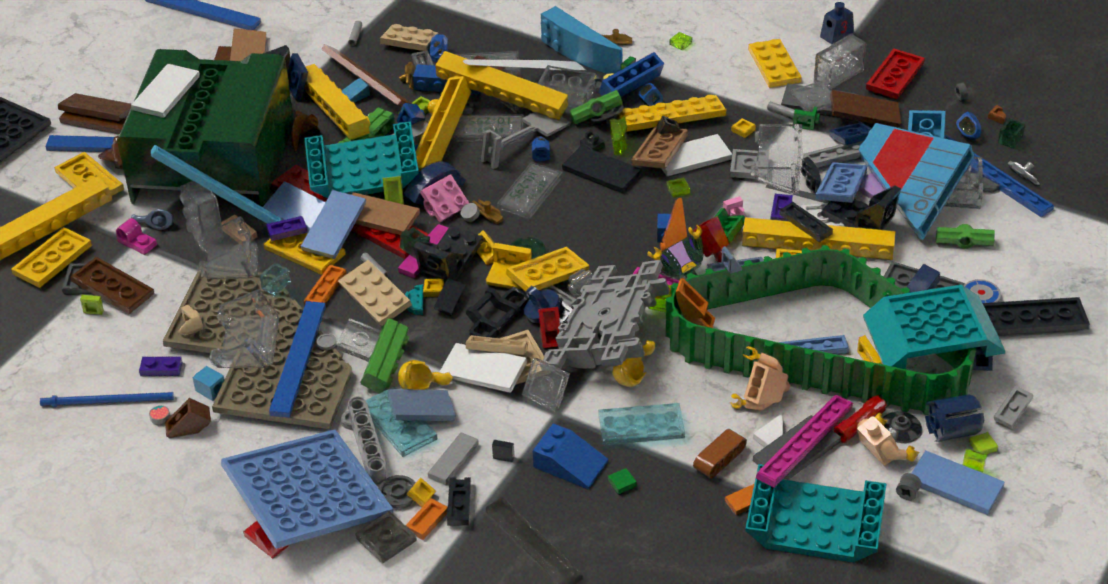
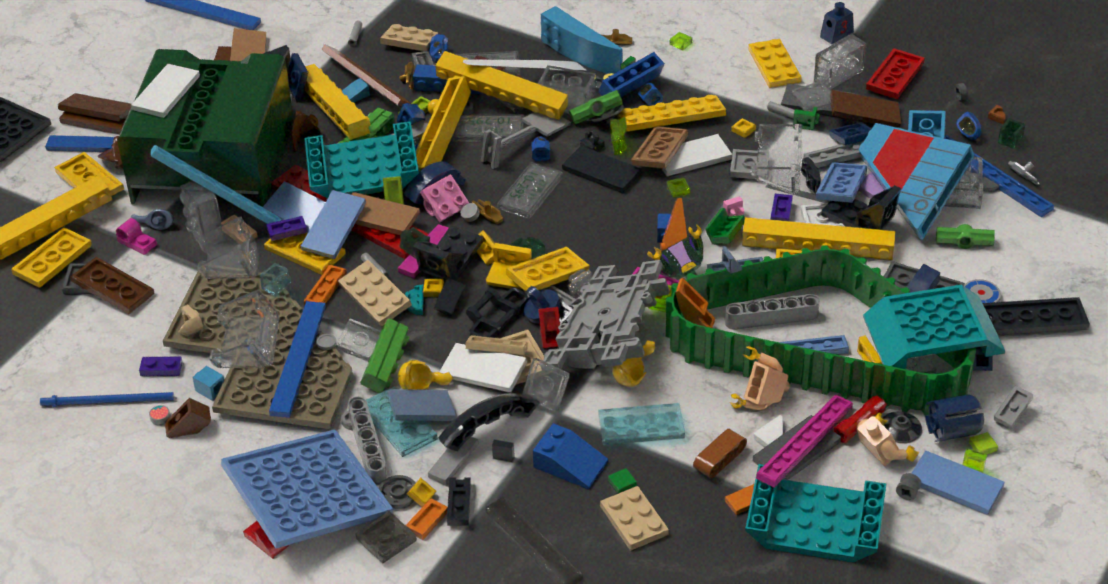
(92, 304): lime tile -> none
(486, 412): none -> black brick
(634, 518): none -> tan plate
(667, 125): black slope -> none
(713, 238): red torso -> none
(772, 311): none -> light grey beam
(806, 221): black tile -> none

